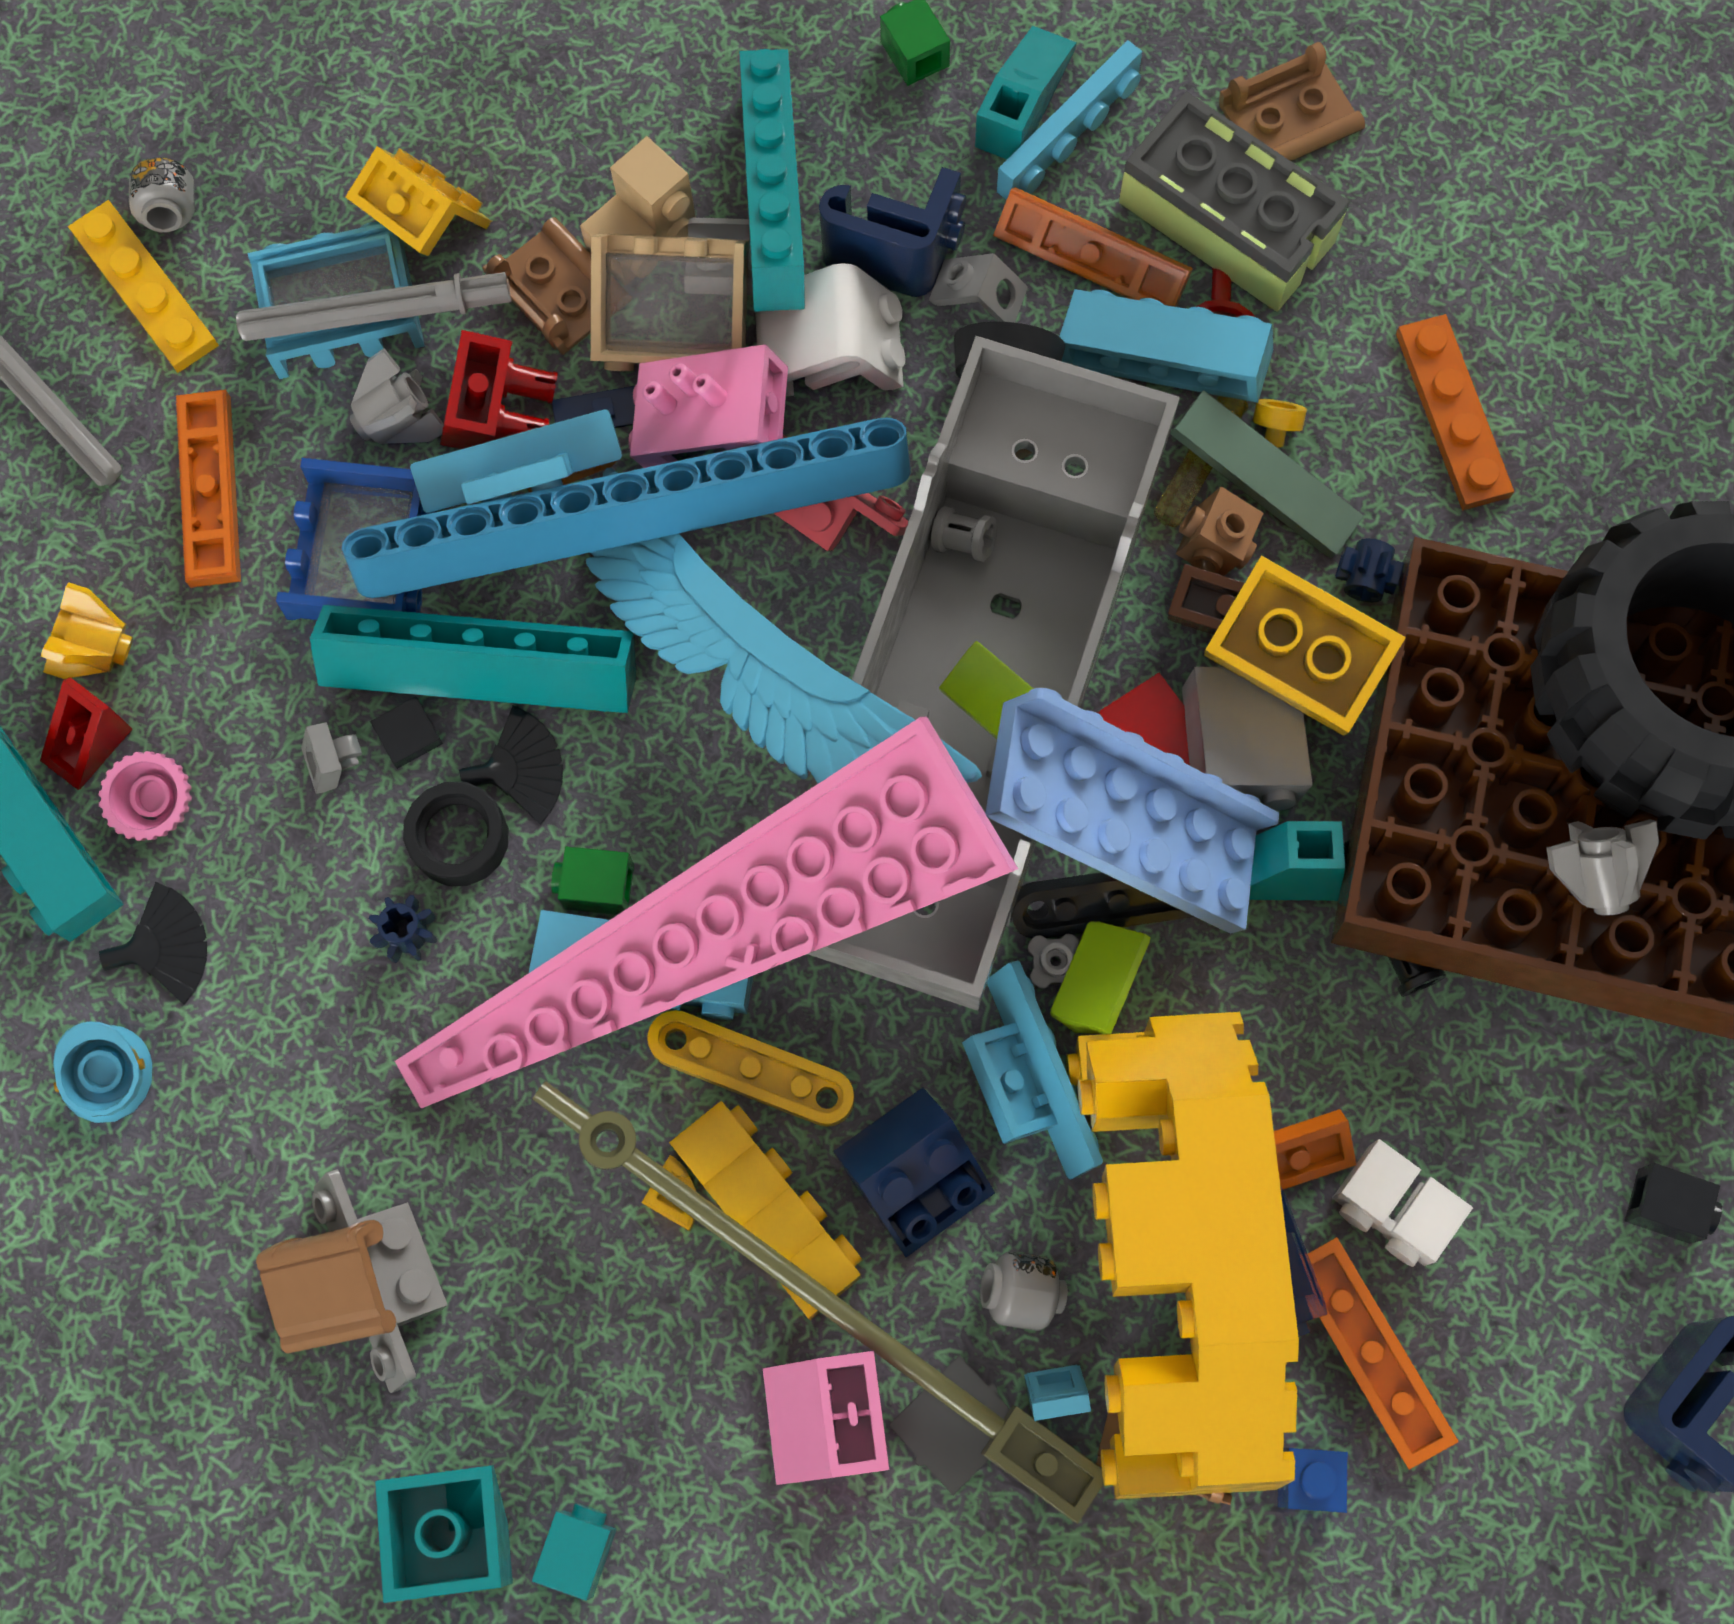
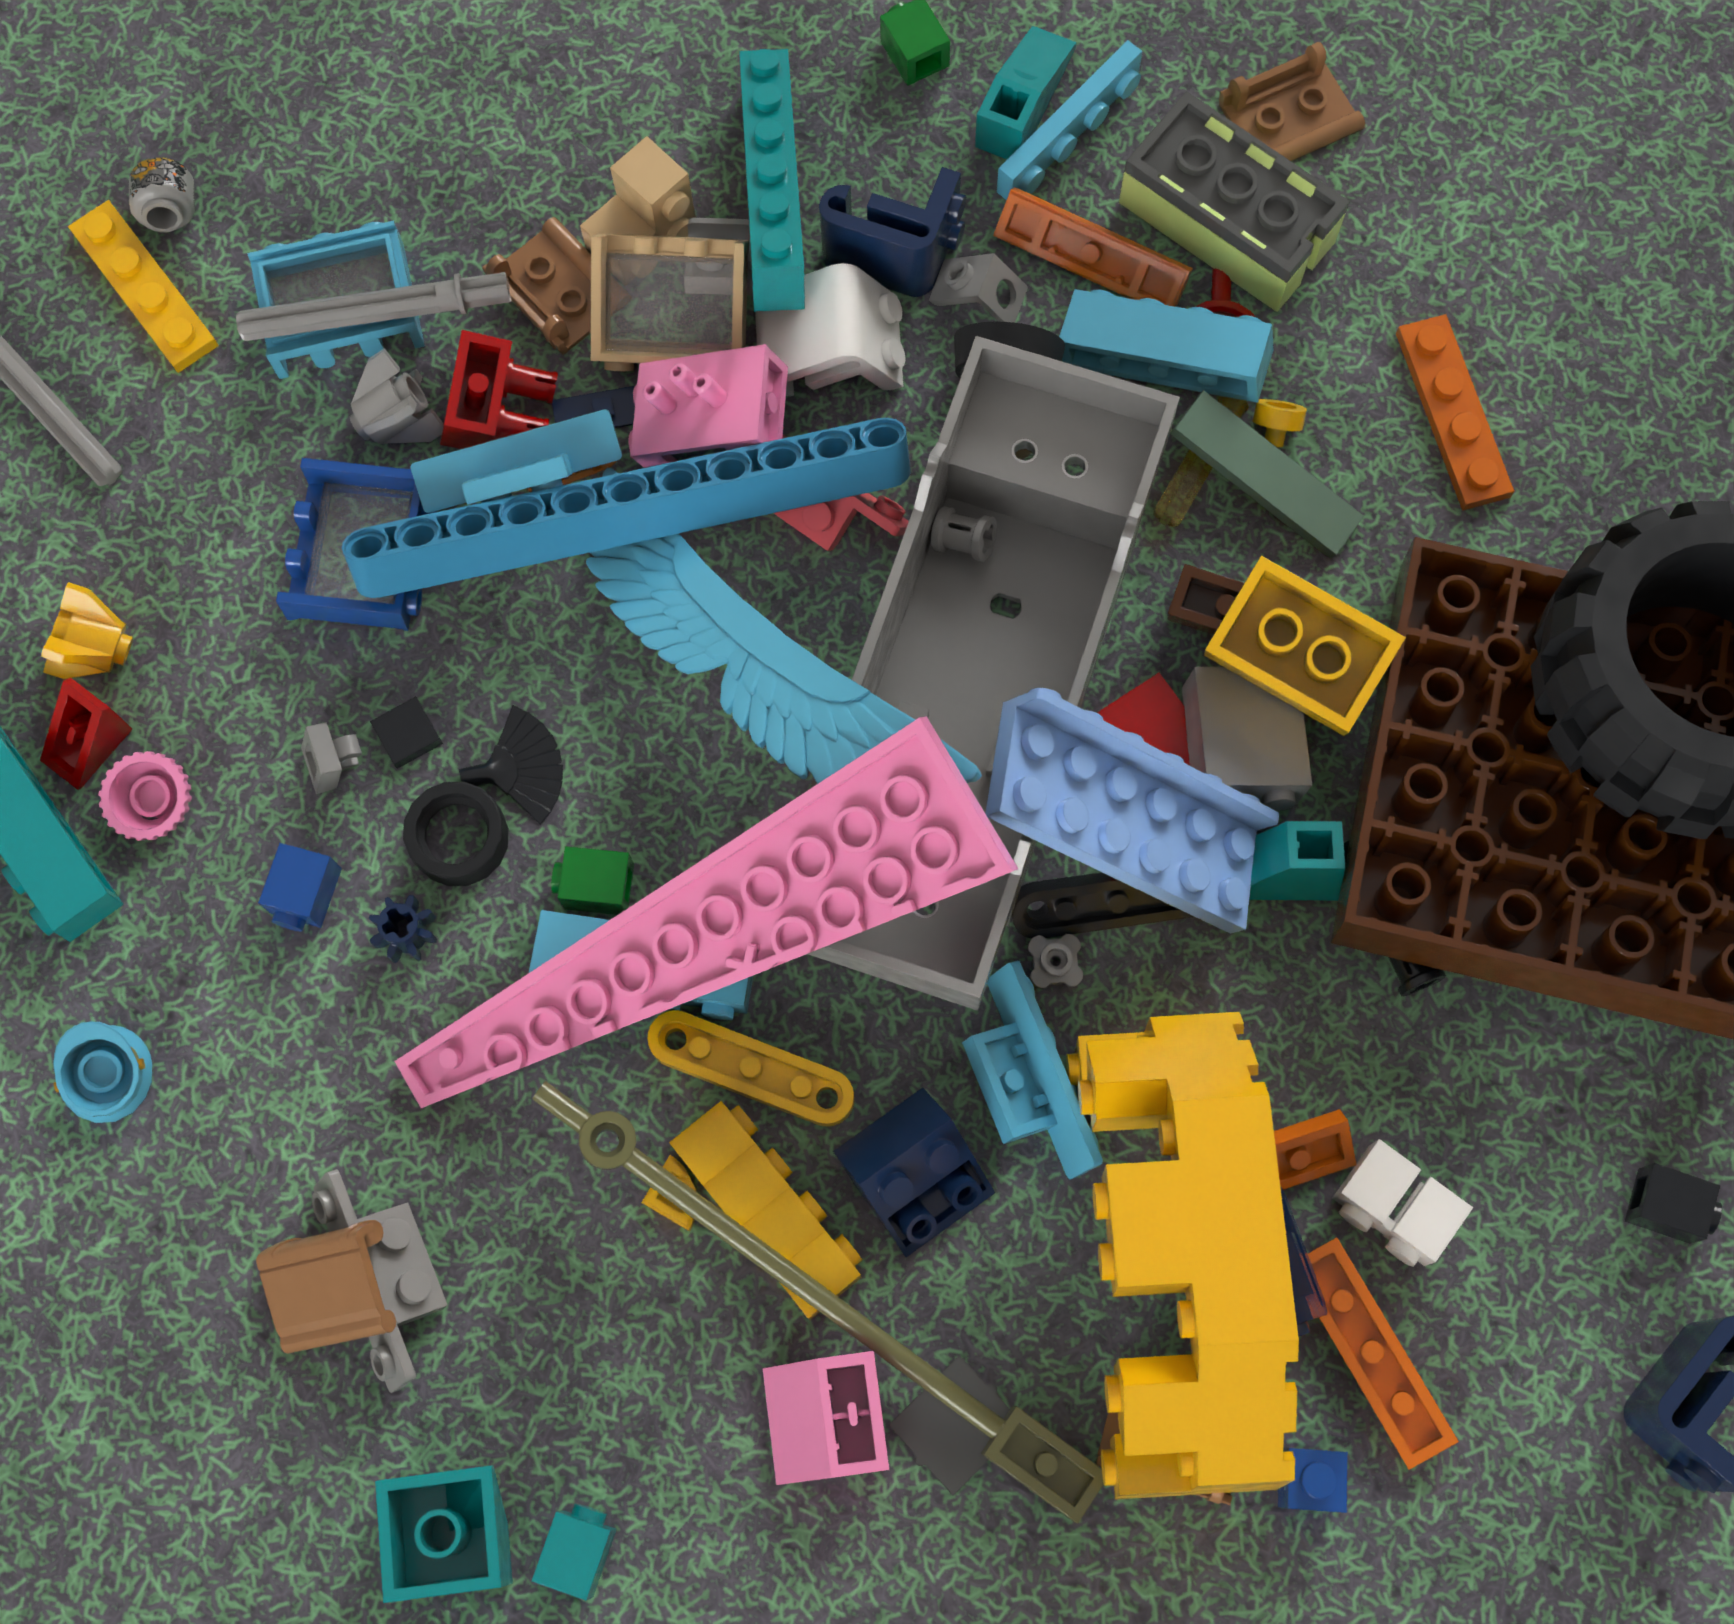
(165, 944): black hand -> none
(208, 489): orange plate -> none
(299, 887): none -> blue brick
(412, 198): yellow bracket -> none
(474, 658): teal brick -> none
(981, 686): lime slope -> none
(1023, 1291): light grey head -> none
(1057, 1392): medium azure tile -> none
(1099, 978): lime slope -> none
(1219, 533): medium nougat brick -> none
(1369, 570): dark blue gear -> none
(1605, 864): light grey brick -> none

